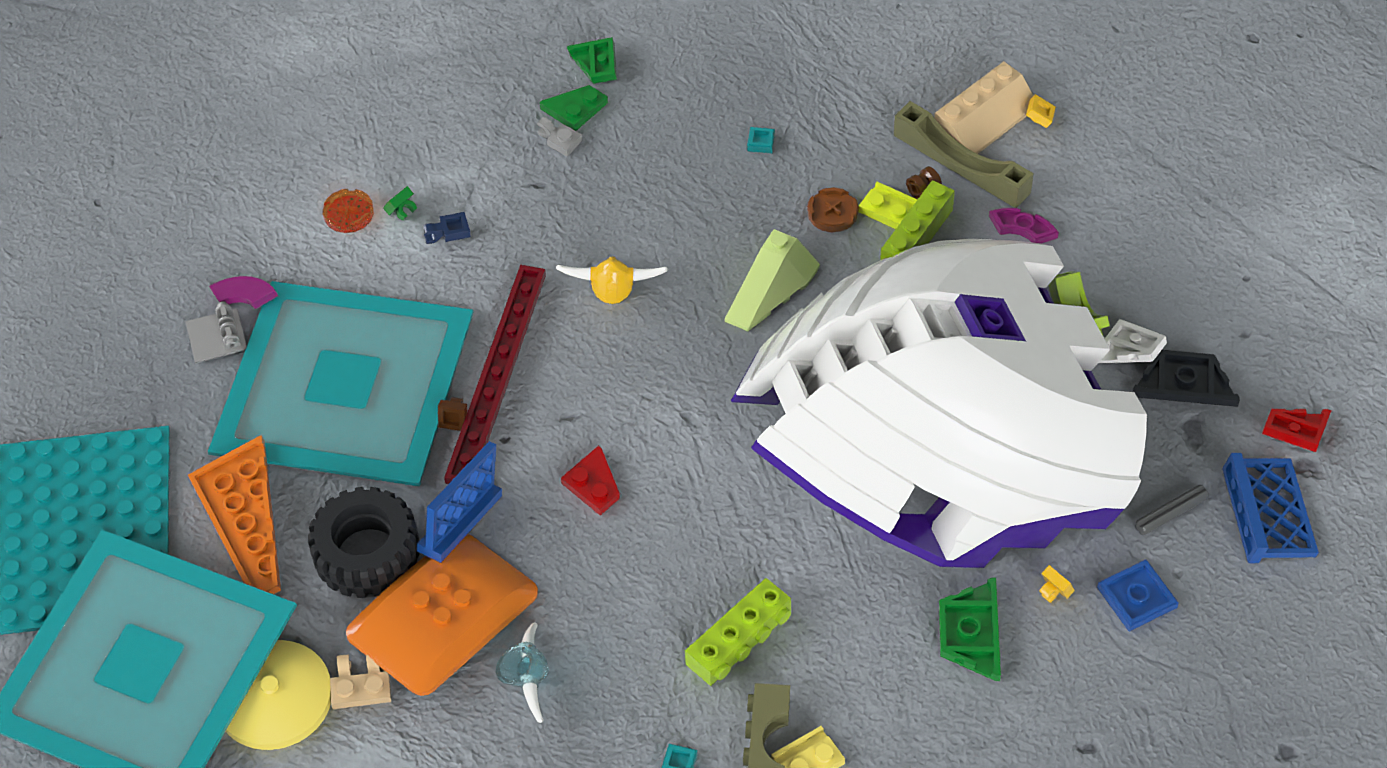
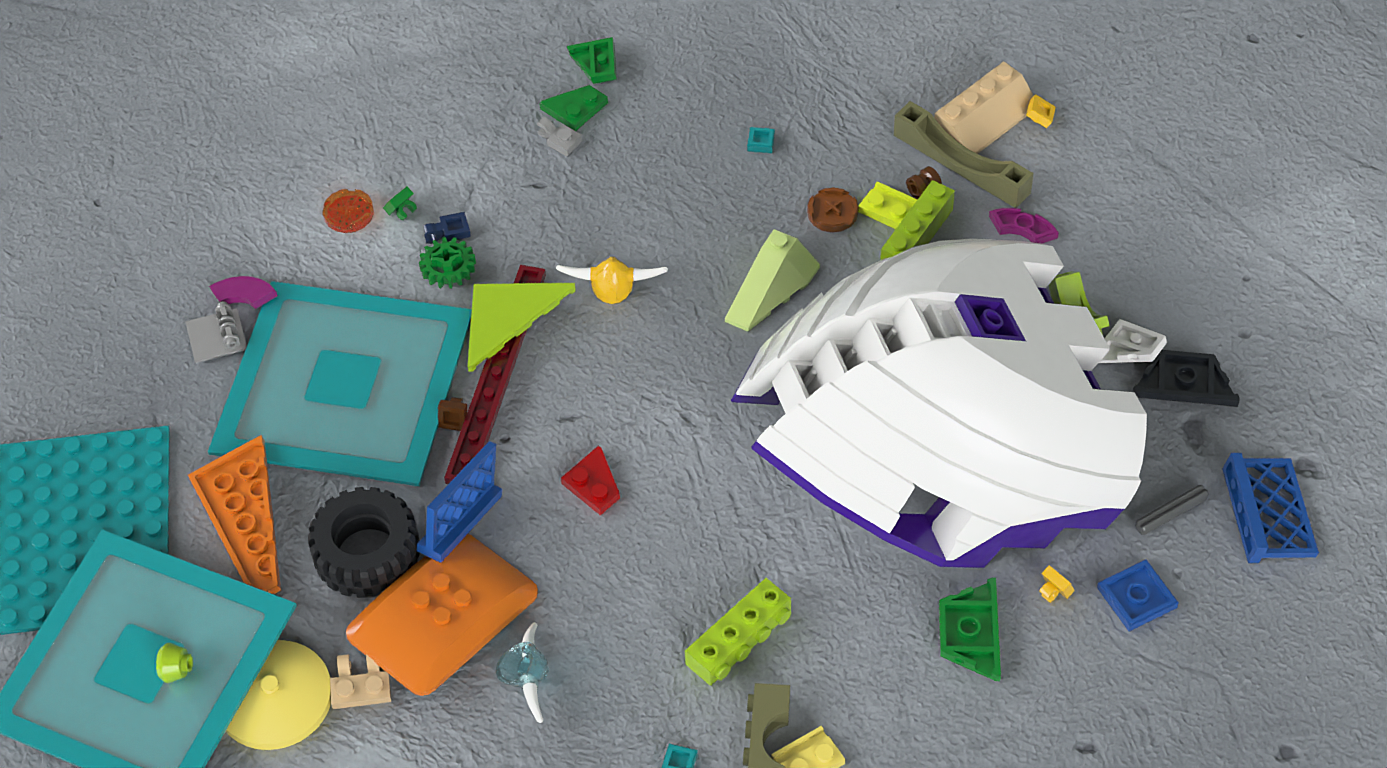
(173, 663): none -> lime cone
(447, 262): none -> green gear
(506, 312): none -> lime tile
(1297, 427): red wing -> none

